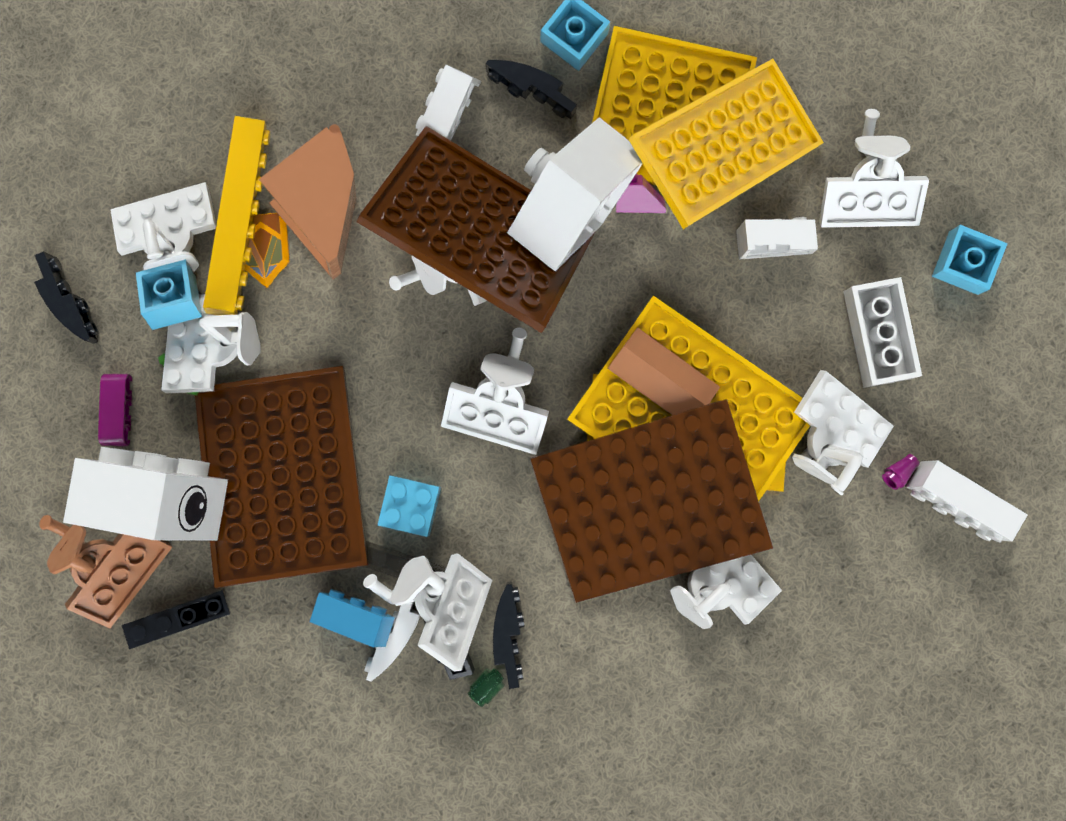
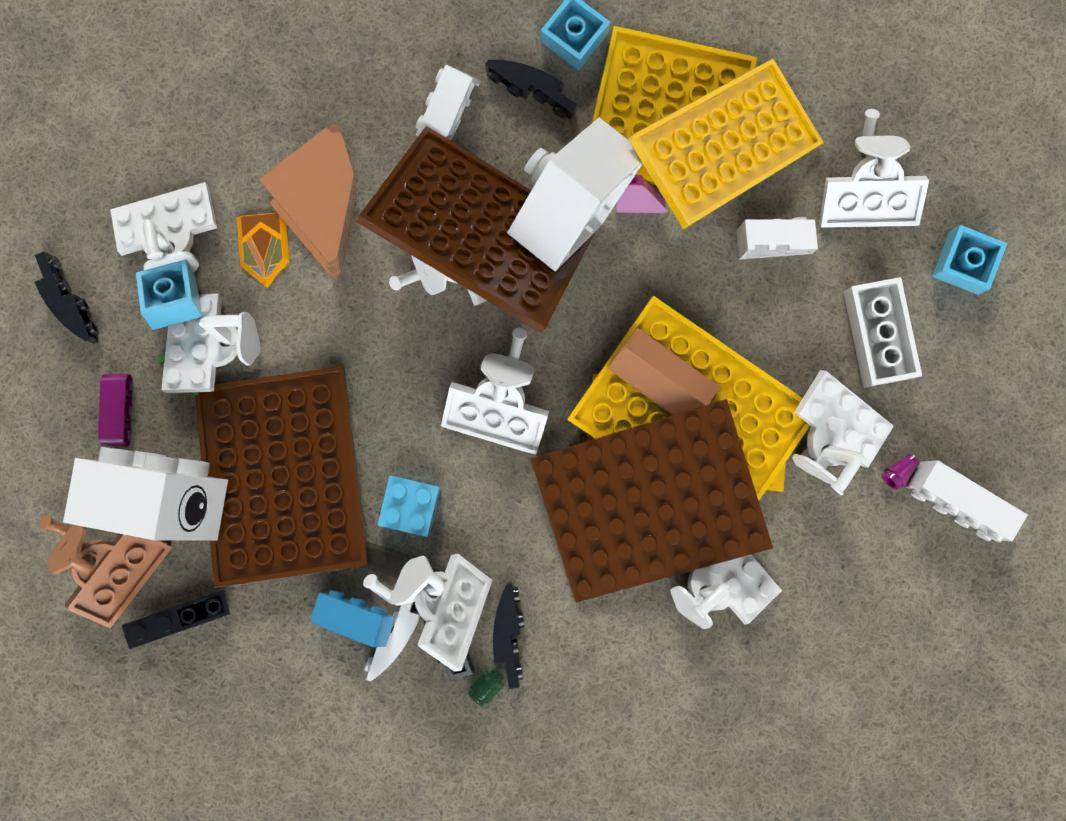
(236, 216): yellow brick -> none

